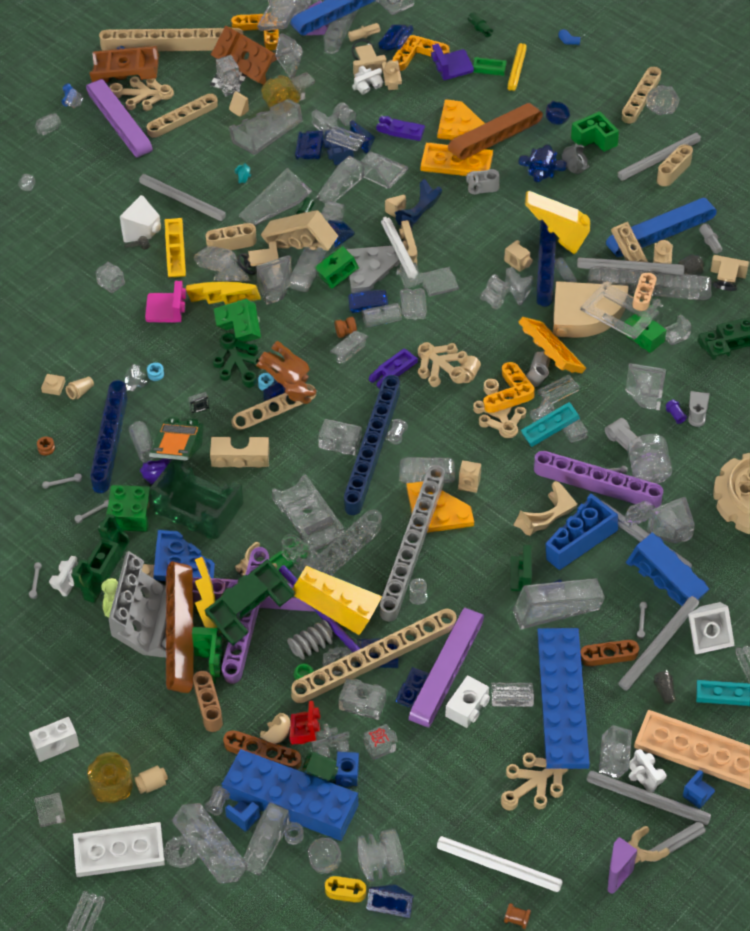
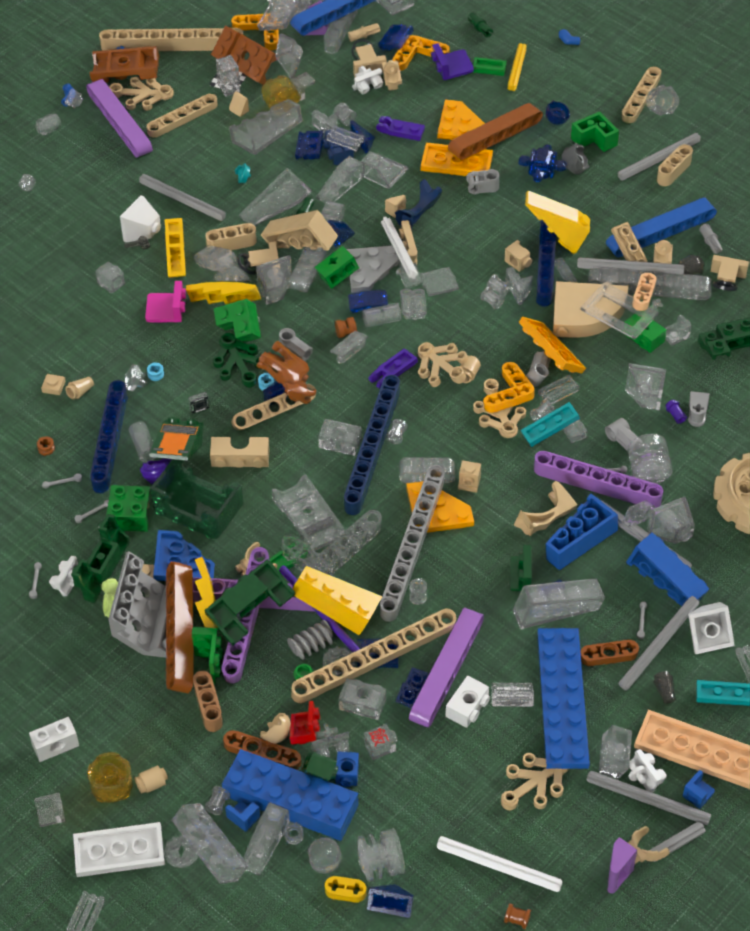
(294, 344): none -> light grey piece

